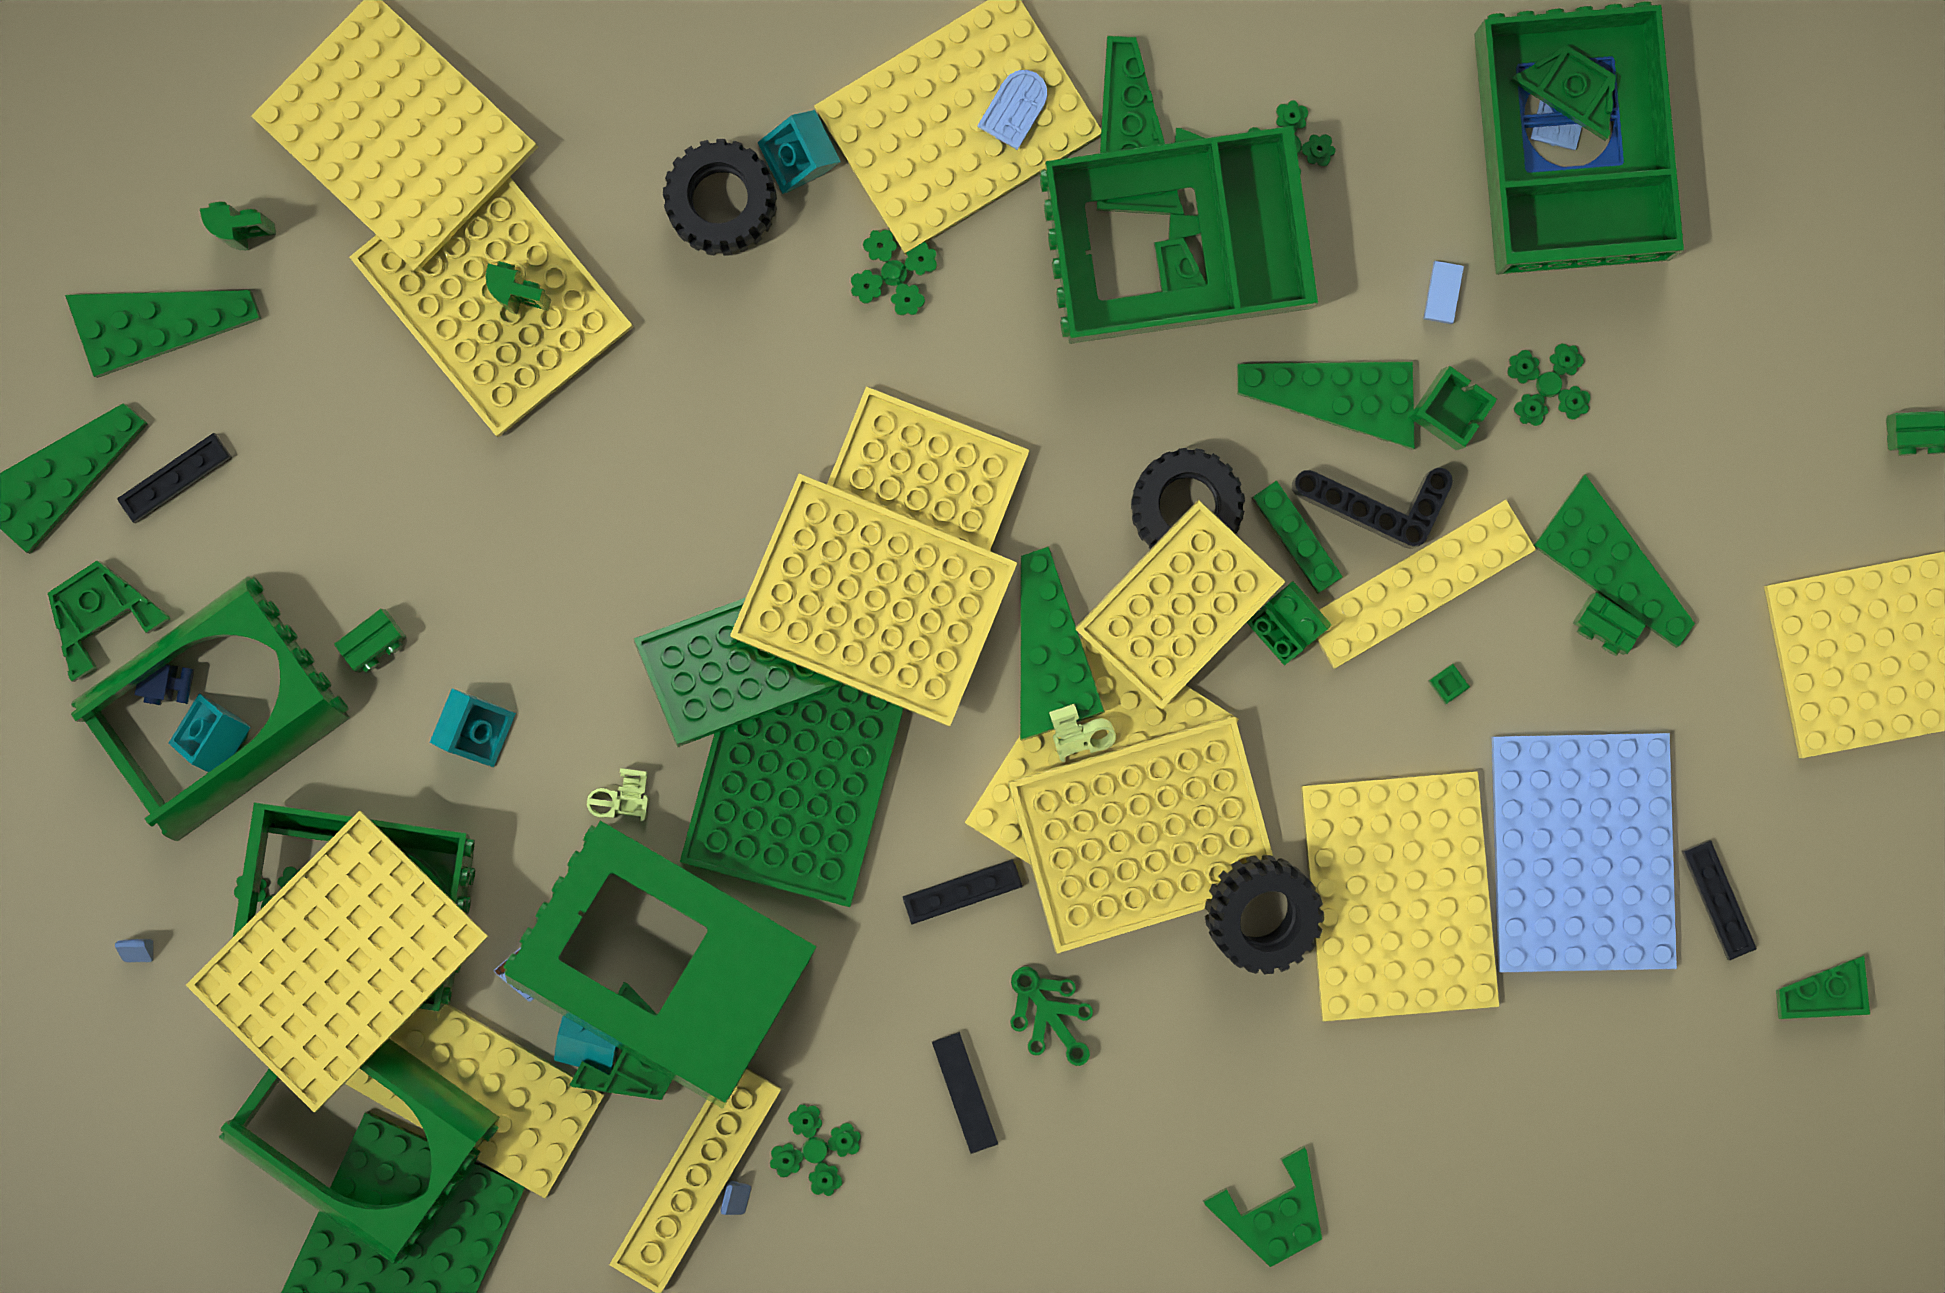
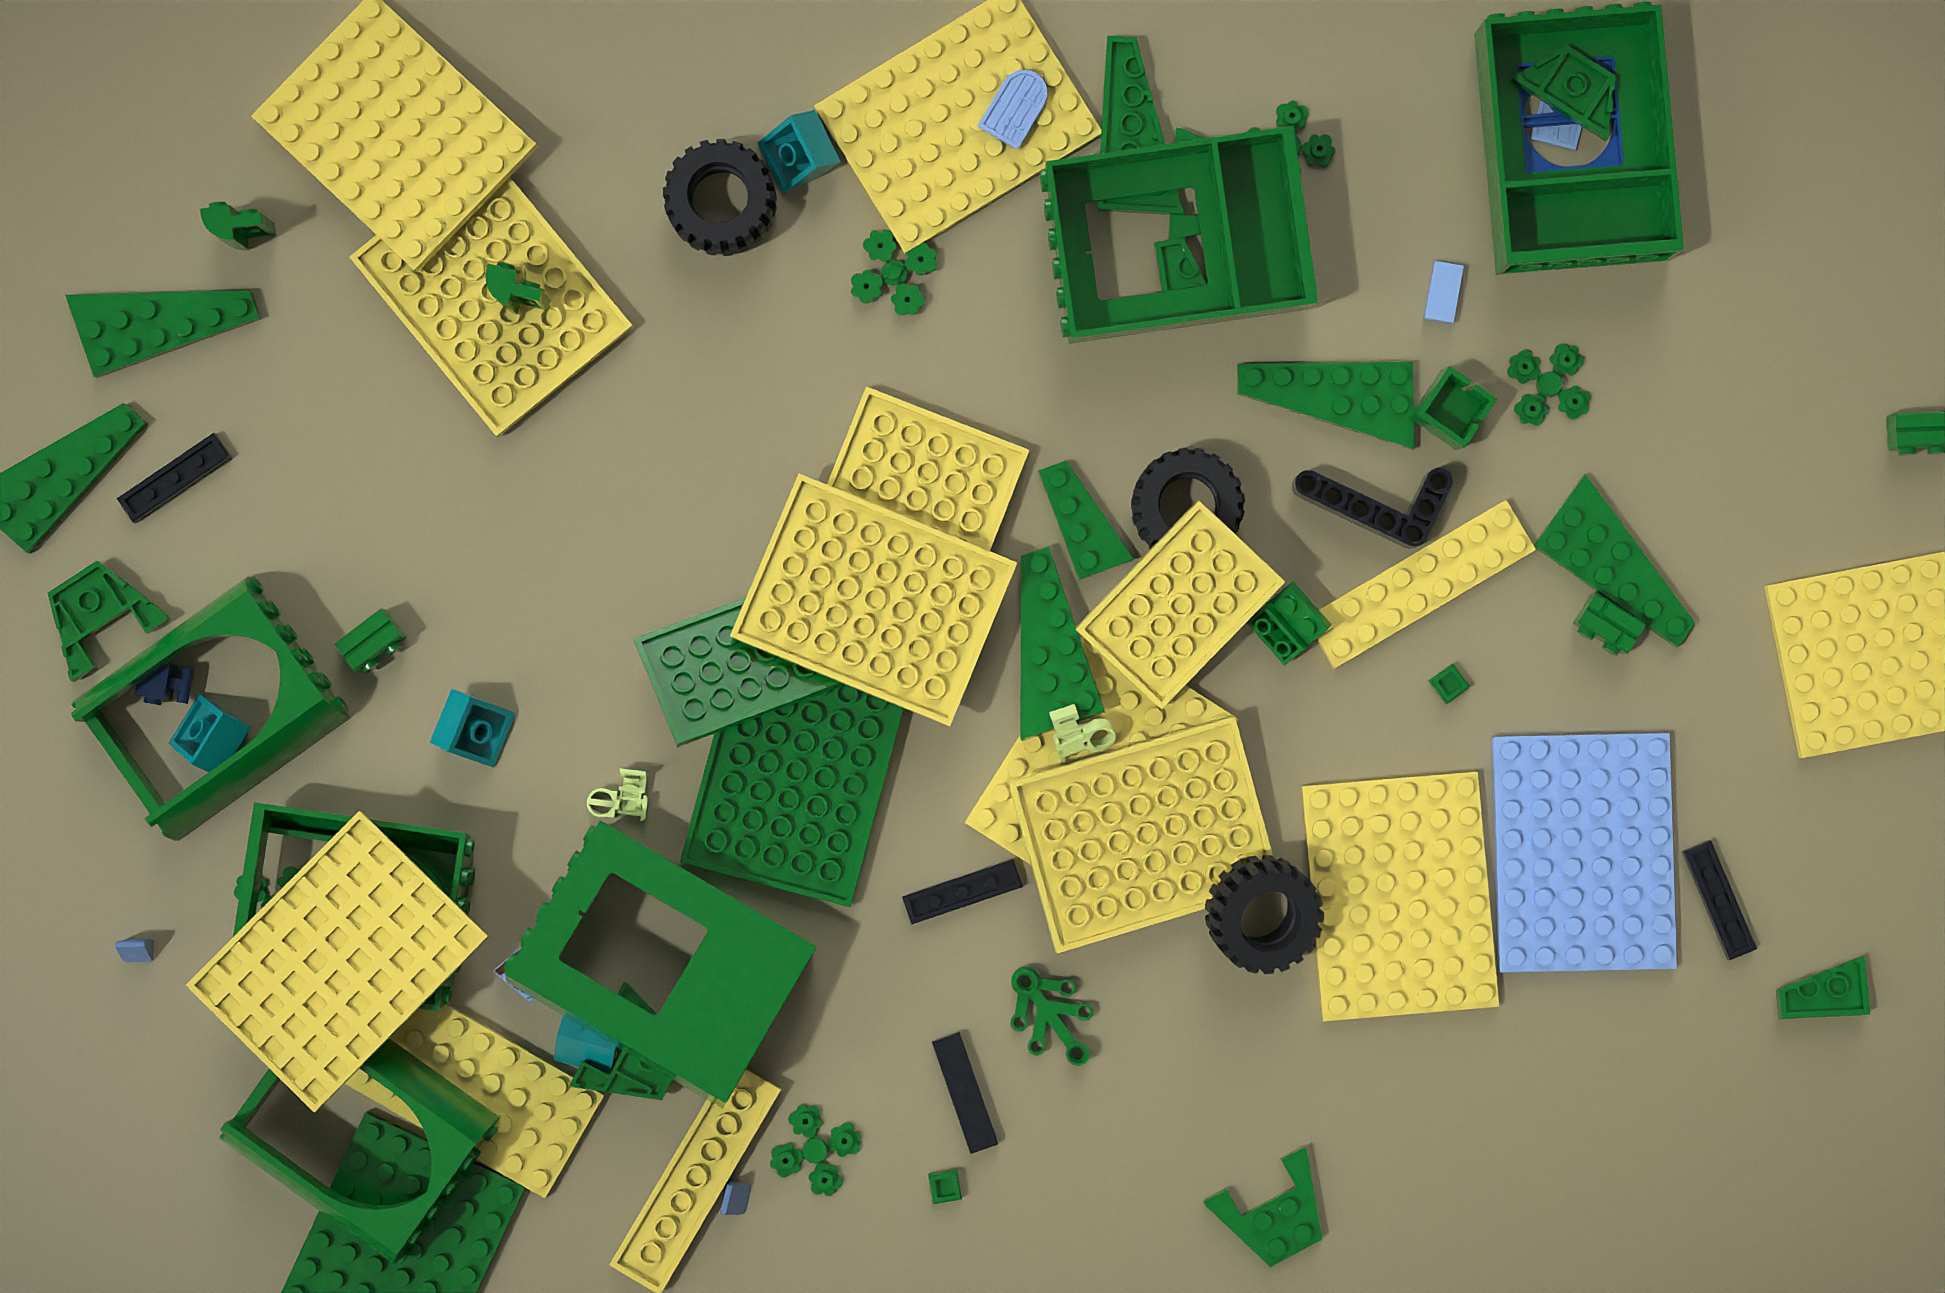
(945, 1186): none -> green tile
(1083, 526): none -> green wing
(1297, 537): green plate -> none

